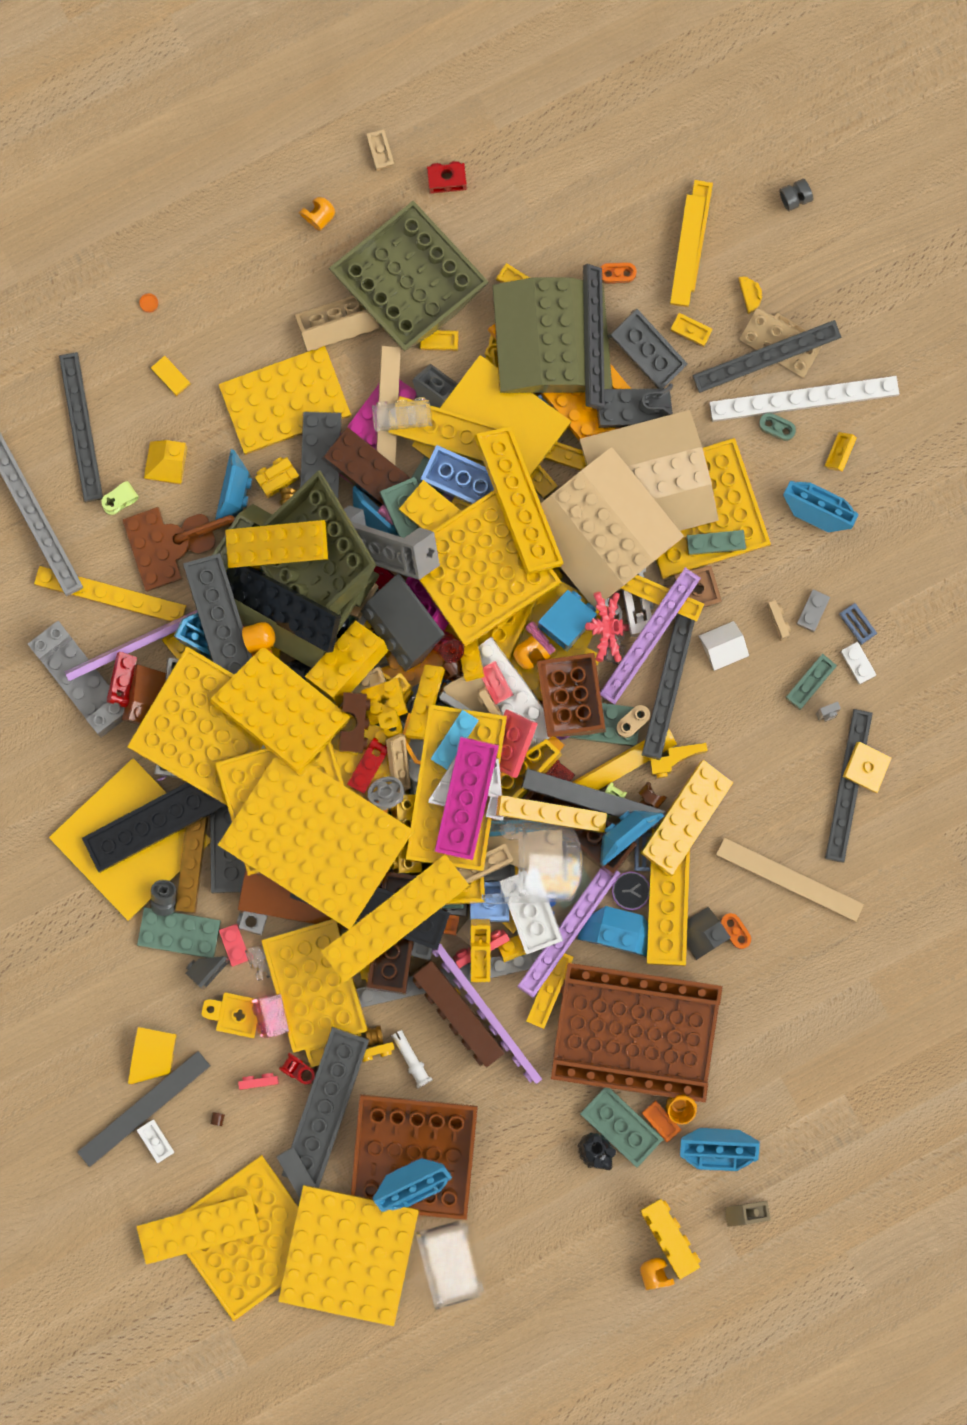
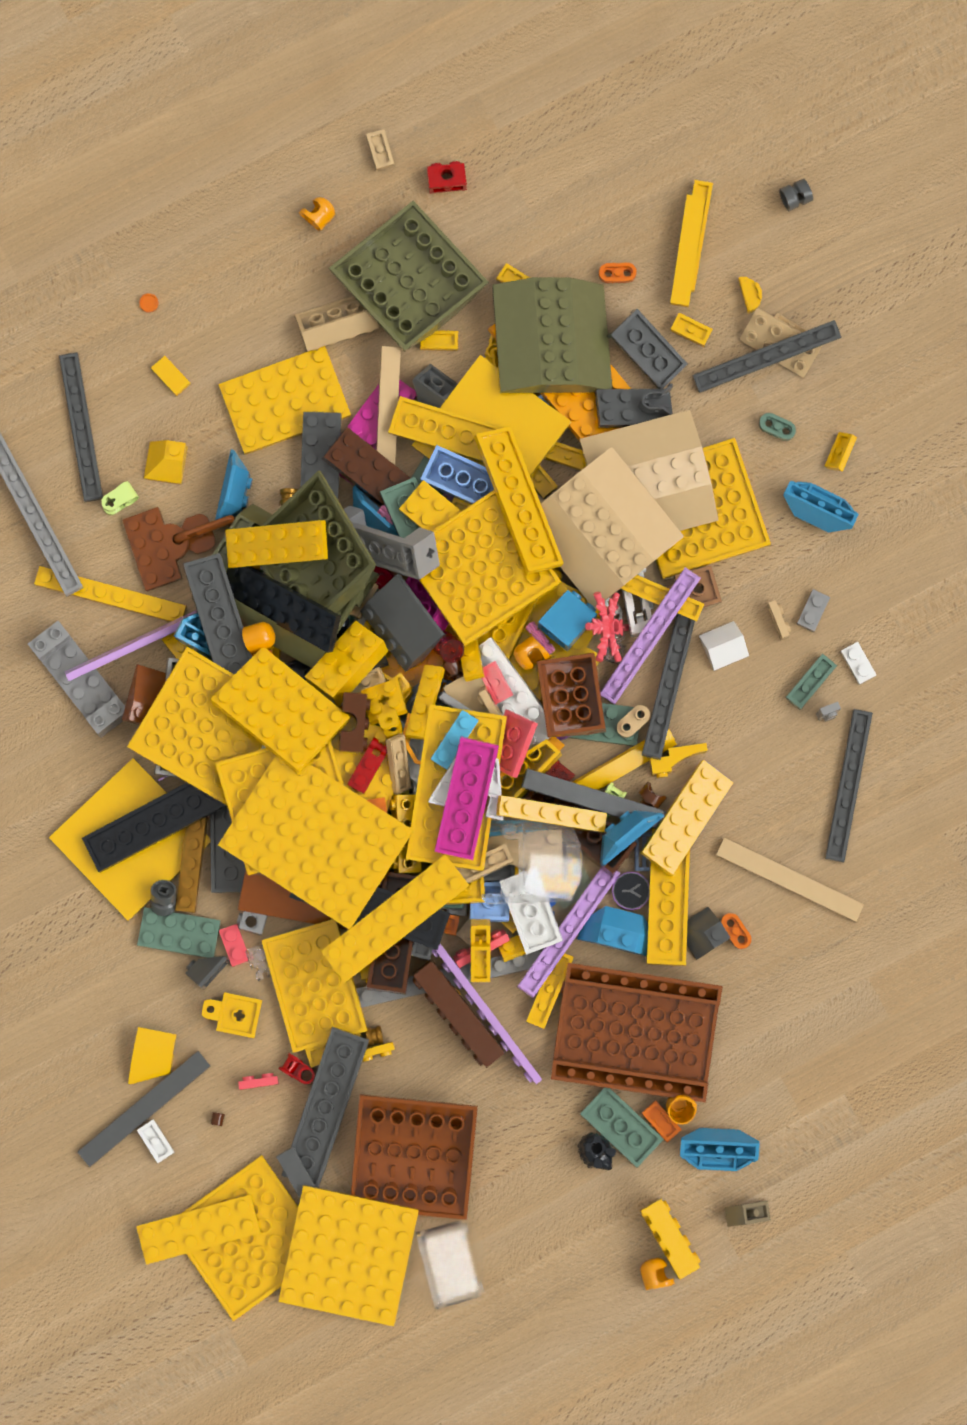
(121, 679): plate -> none
(270, 1015): clear pink brick -> none
(276, 477): yellow brick -> none
(386, 794): light grey wheel -> none
(402, 414): clear brick -> none
(411, 1184): dark azure wedge -> none
(415, 1067): white pin -> none
(593, 337): dark grey tile -> none
(716, 542): sand green plate -> none
(804, 398): white plate -> none
(861, 640): sand blue tile -> none
(867, 767): yellow plate -> none

